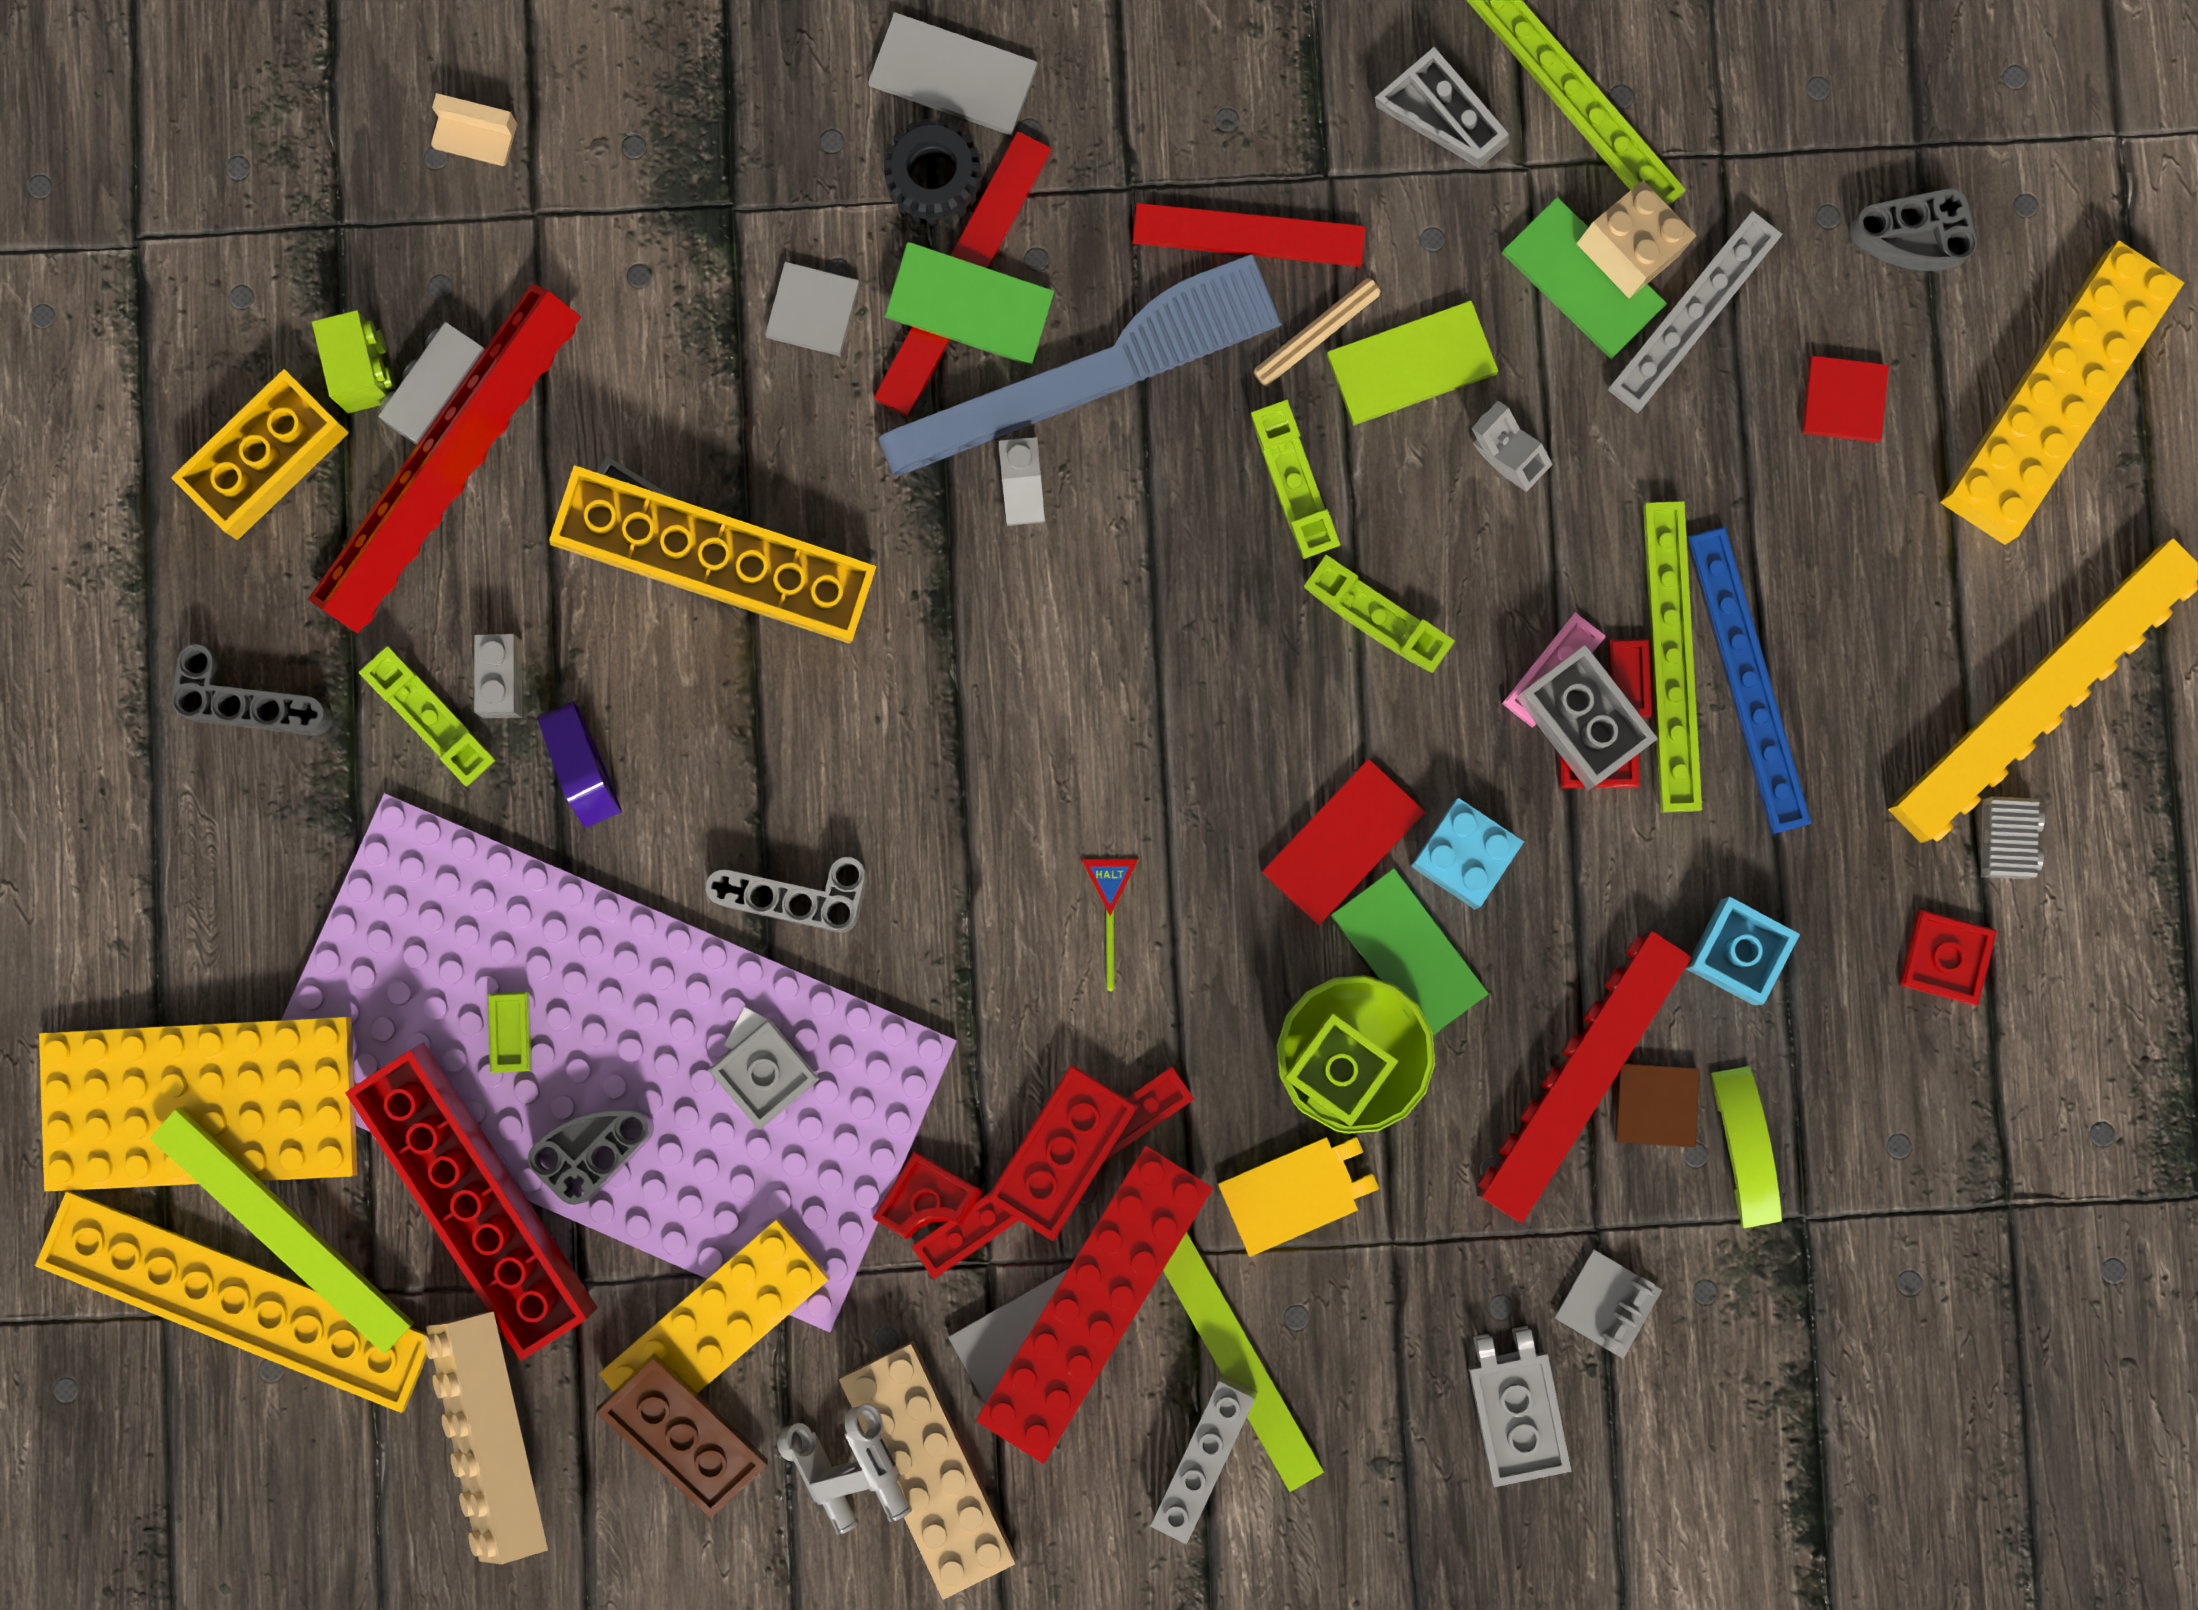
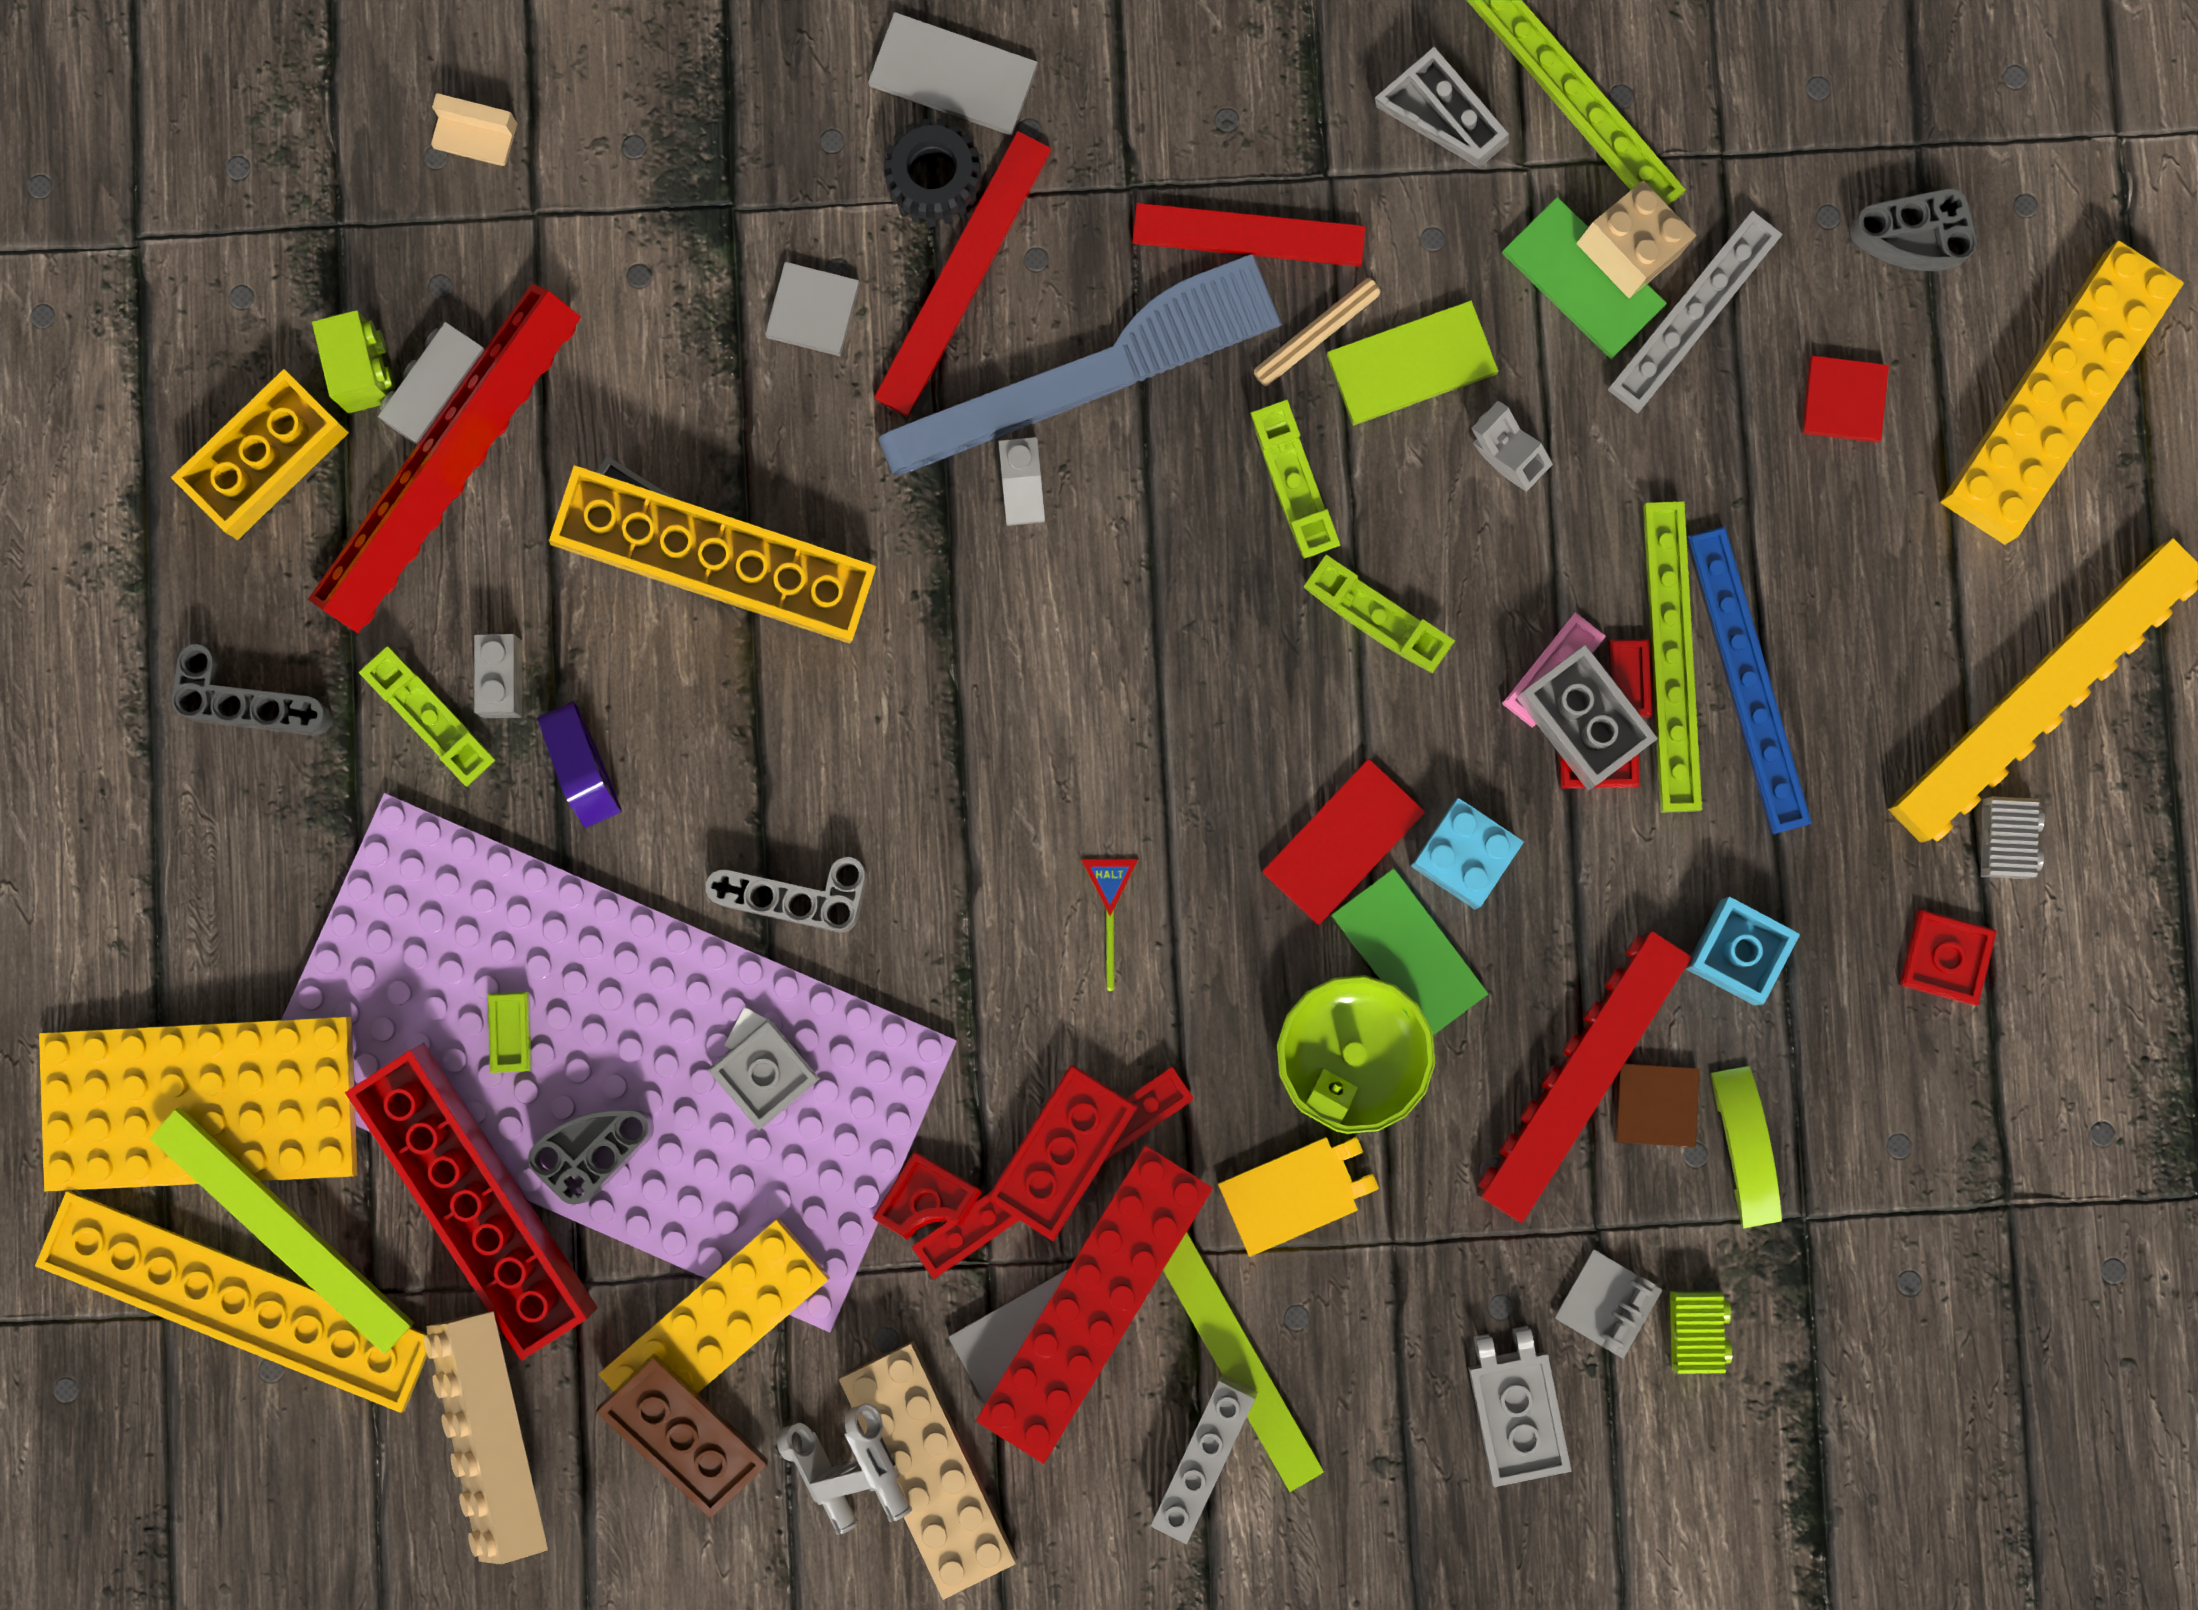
(969, 303): bright green tile -> none
(1340, 1069): lime brick -> none
(1698, 1332): none -> lime brick

